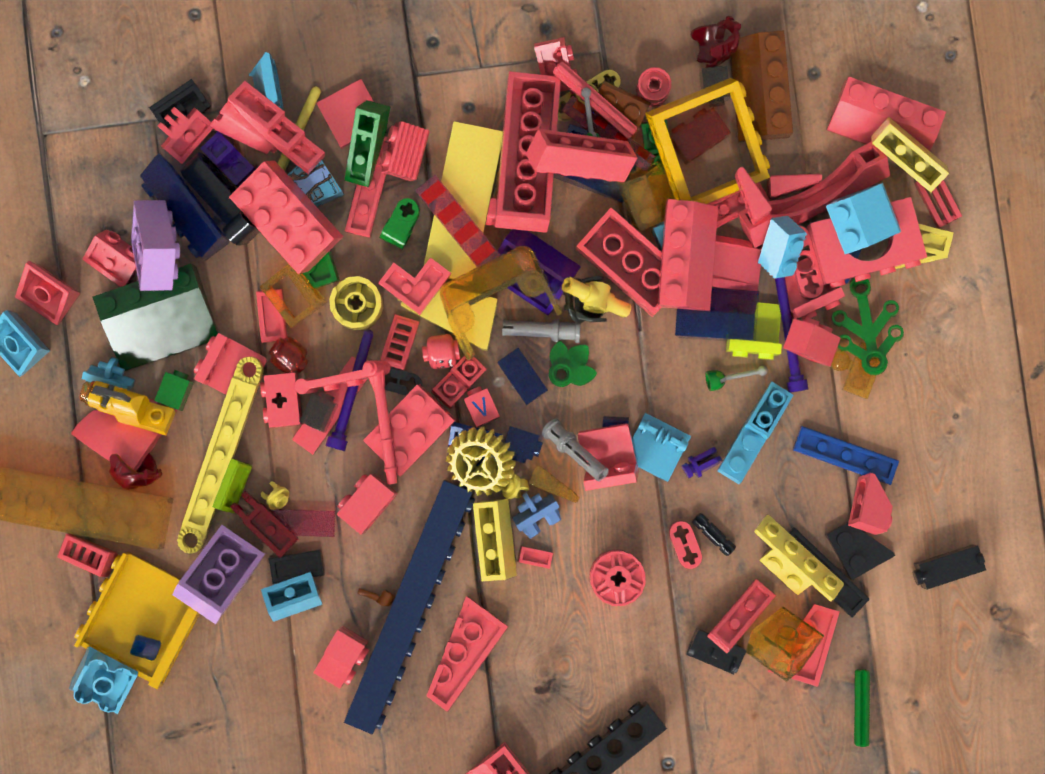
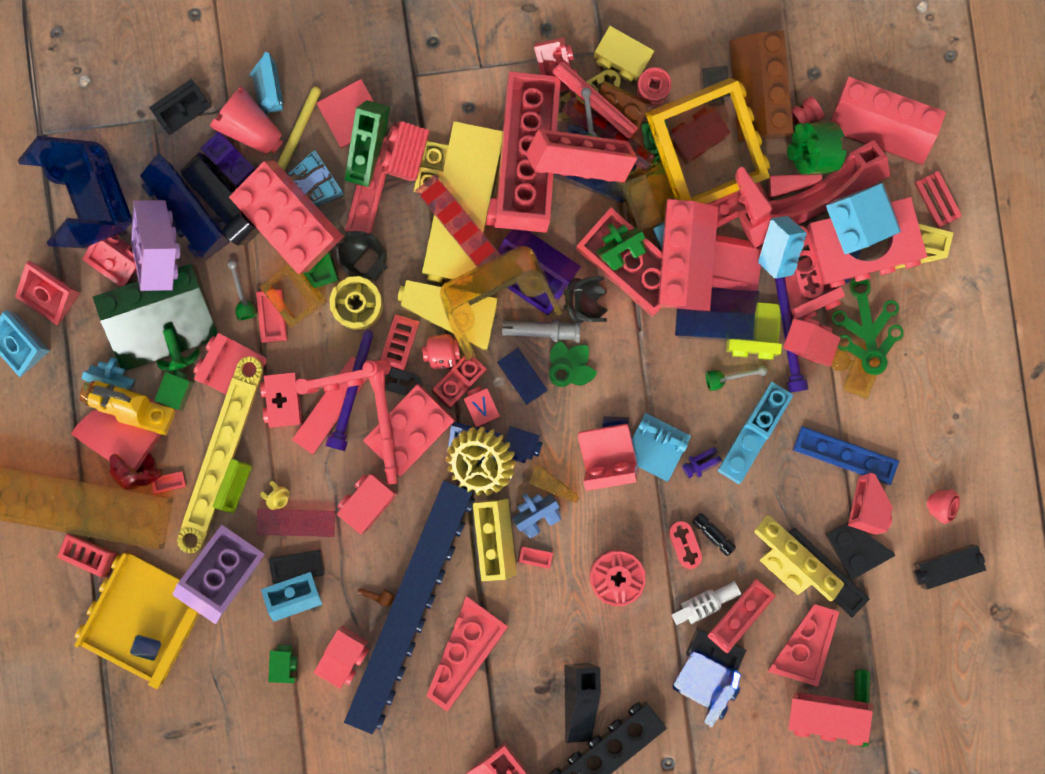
(91, 187): none -> clear blue windscreen
(102, 681): medium azure slope -> none
(169, 482): none -> coral piece
(178, 361): none -> green plant
(184, 133): coral hinge -> none
(244, 309): none -> hinge
(266, 526): dark red hinge -> none
(275, 127): coral slope -> none
(282, 664): none -> green brick
(288, 355): clear red head -> none
(319, 411): clear smoke brick -> none
(352, 249): none -> pearl dark grey helmet
(399, 228): green piece -> none
(415, 291): coral plate -> none
(432, 162): none -> light yellow slope
(513, 488): light yellow plate -> none
(567, 443): light grey pin -> none
(581, 700): none -> black slope
(596, 297): light yellow pin -> none
(623, 54): none -> light yellow brick
(630, 240): none -> green hips
(706, 603): none -> white hinge
(708, 684): none -> clear blue bracket
(712, 44): dark red helmet -> none
(783, 643): clear yellow slope -> none
(808, 112): none -> coral wheel
(817, 148): none -> green brick
(831, 718): none -> coral brick
(909, 154): light yellow brick -> none
(944, 505): none -> coral cone

